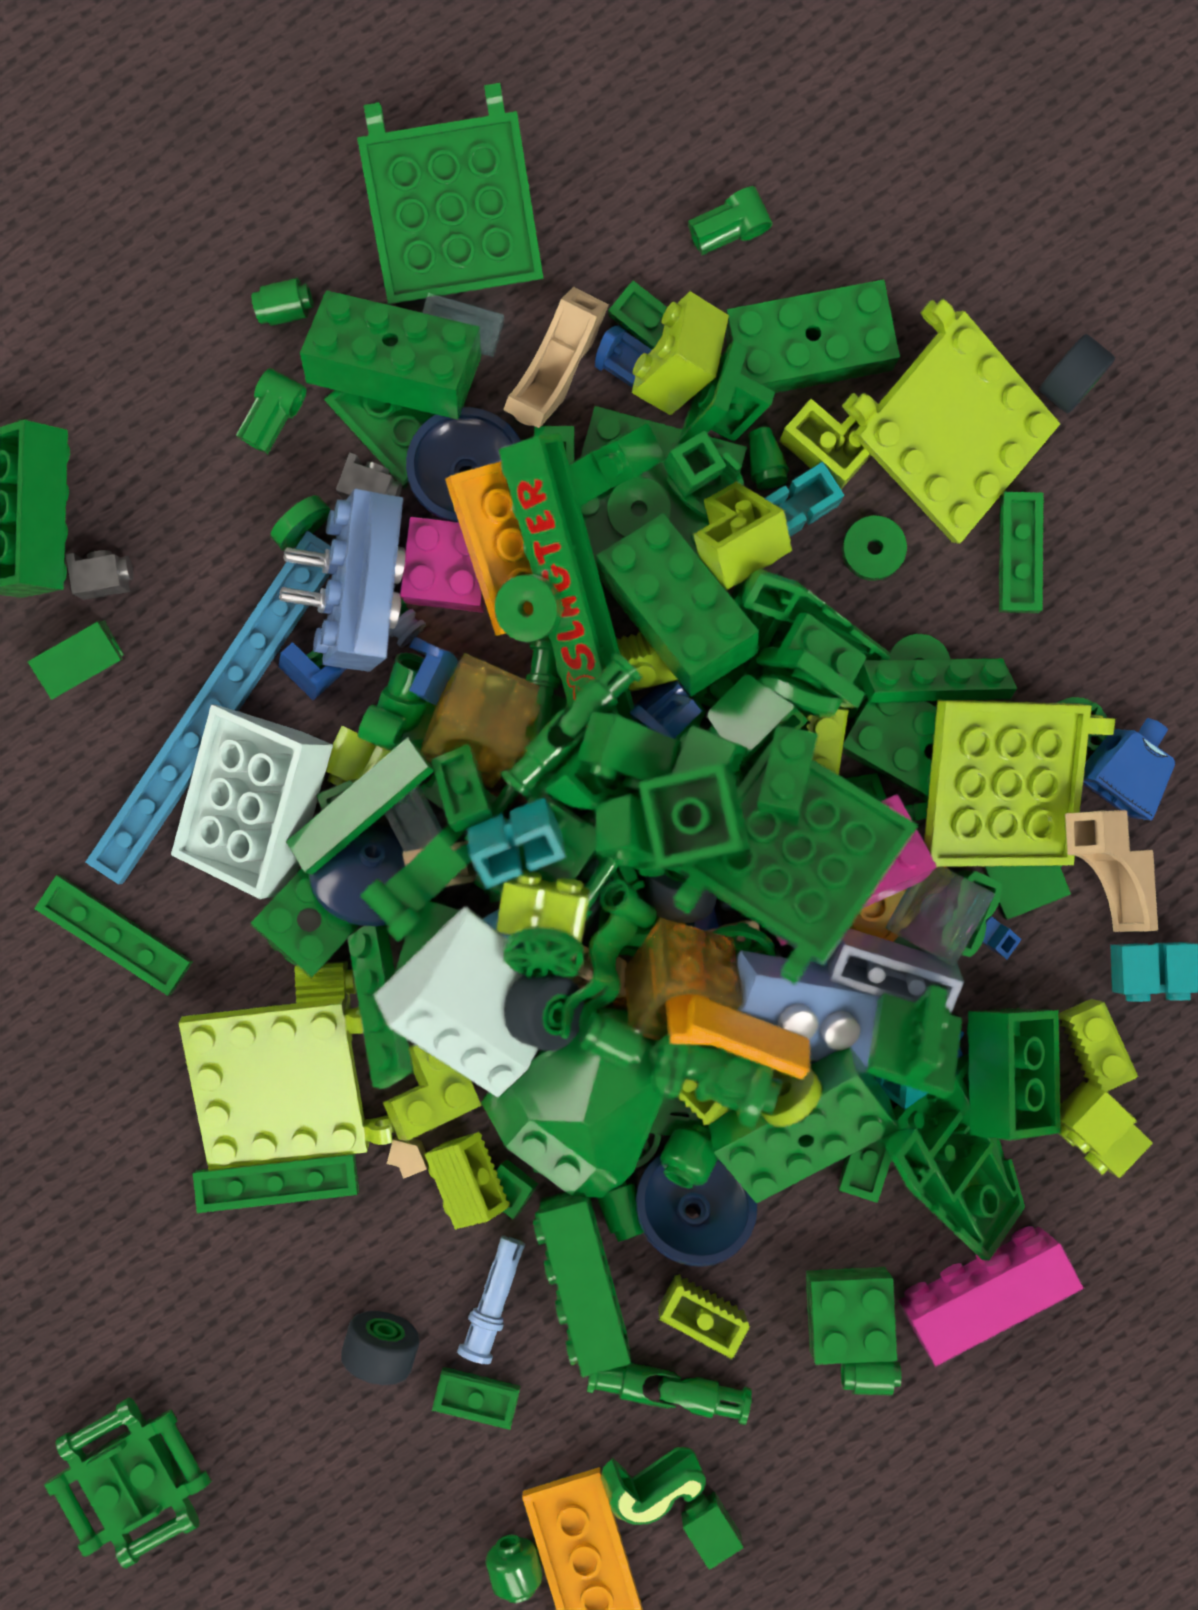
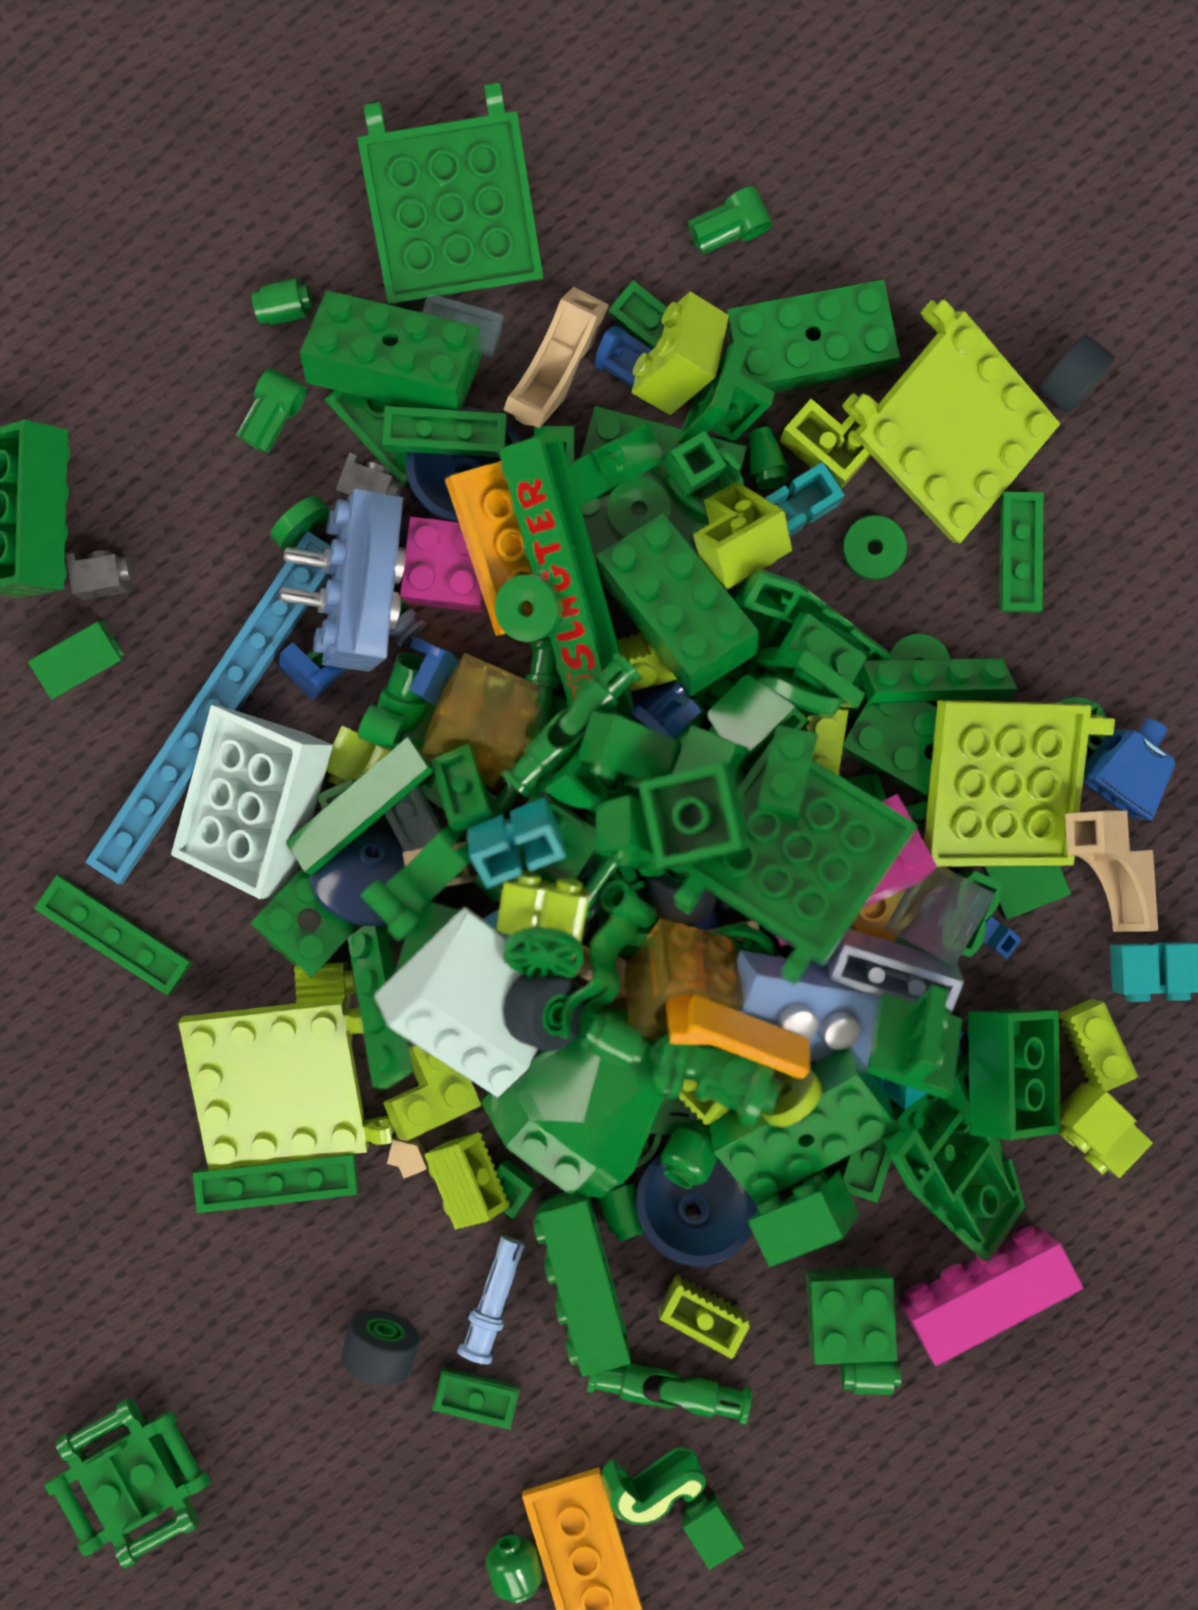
(443, 431): none -> green plate
(809, 1219): none -> green slope

